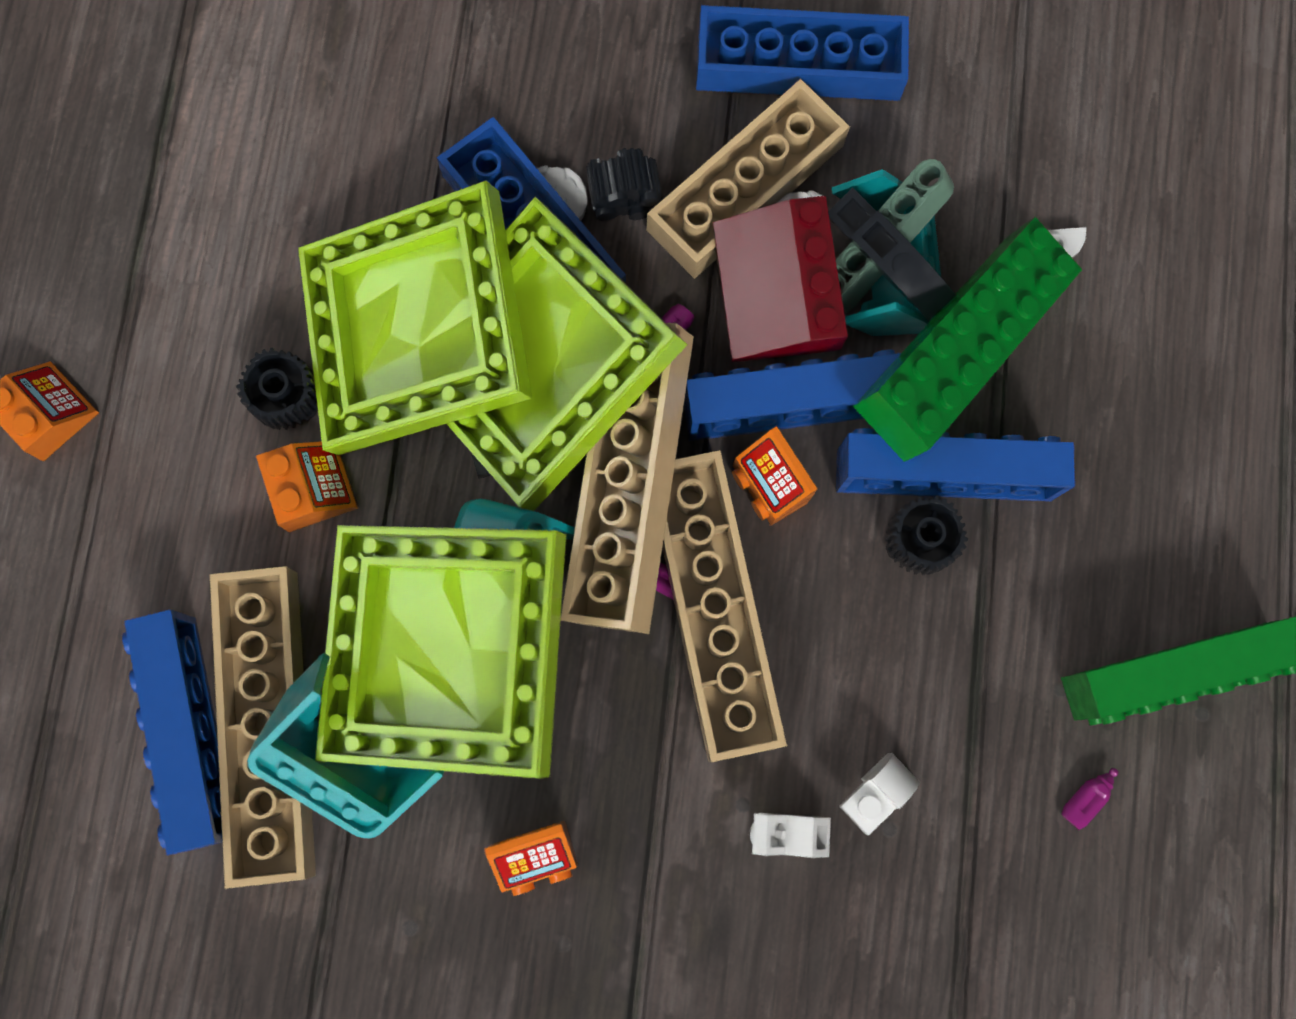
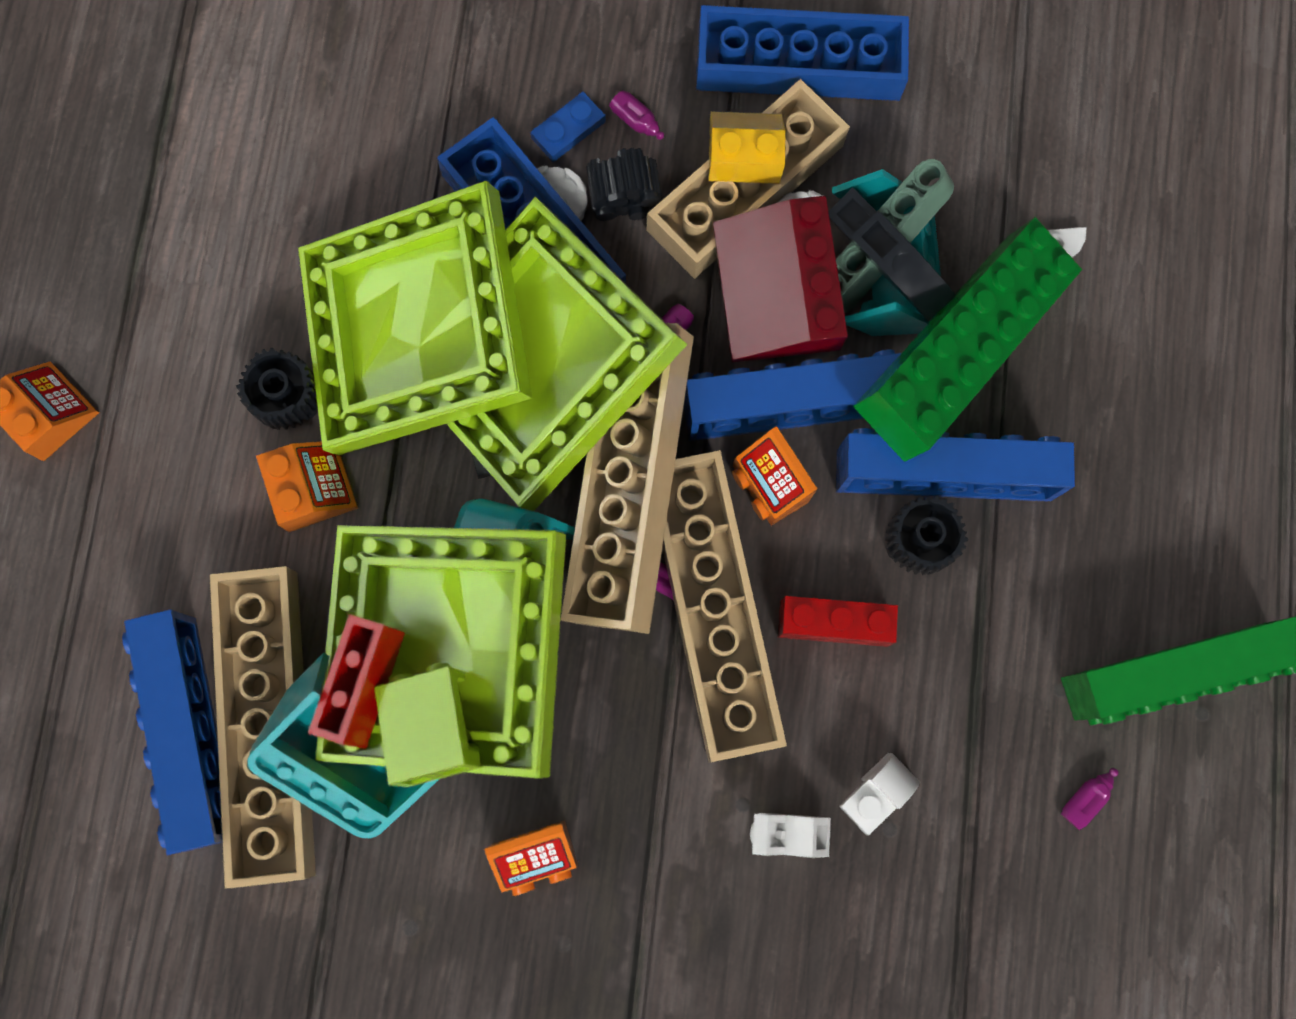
(348, 697): none -> red brick
(424, 726): none -> lime panel
(568, 126): none -> blue plate
(635, 114): none -> magenta piece
(746, 147): none -> yellow slope
(838, 621): none -> red brick

